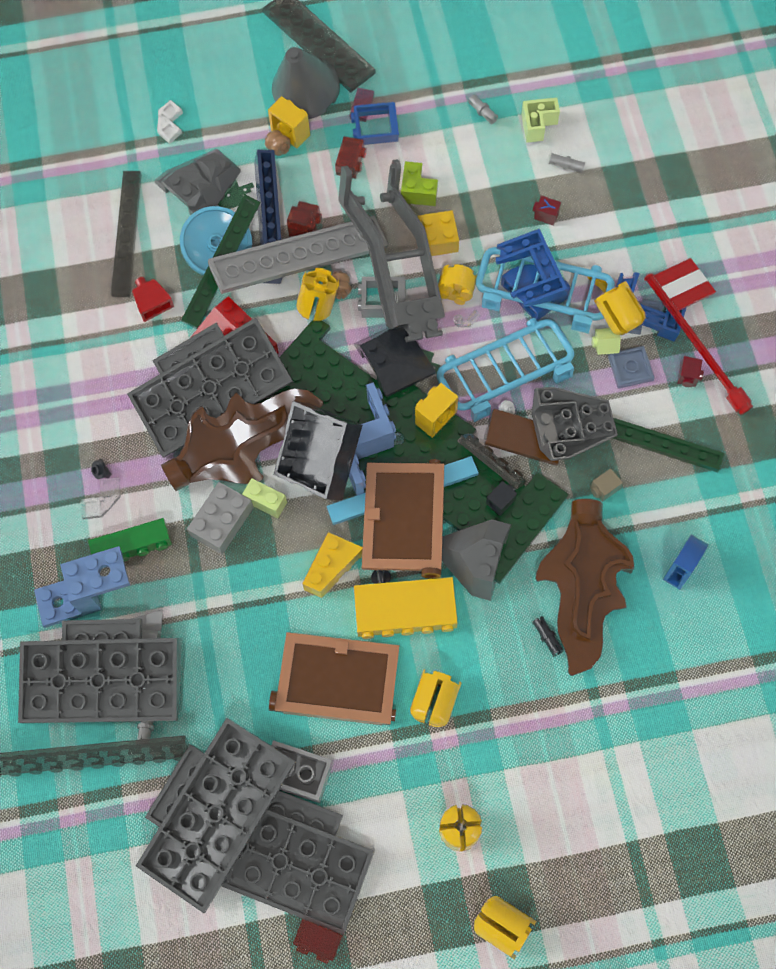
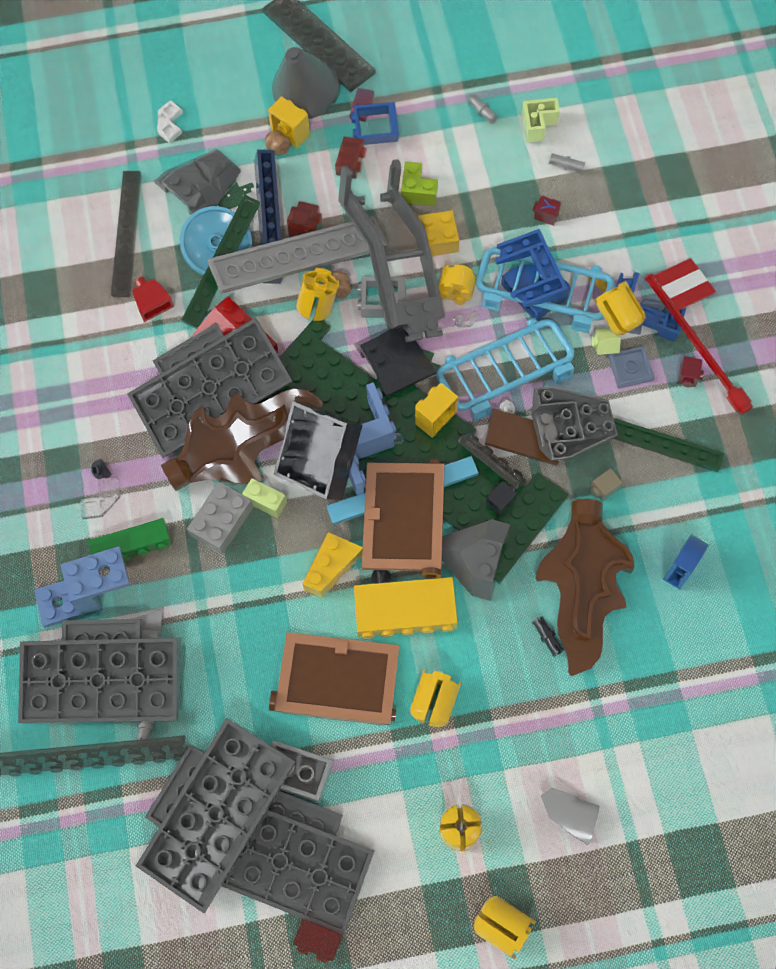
(571, 813): none -> light grey panel

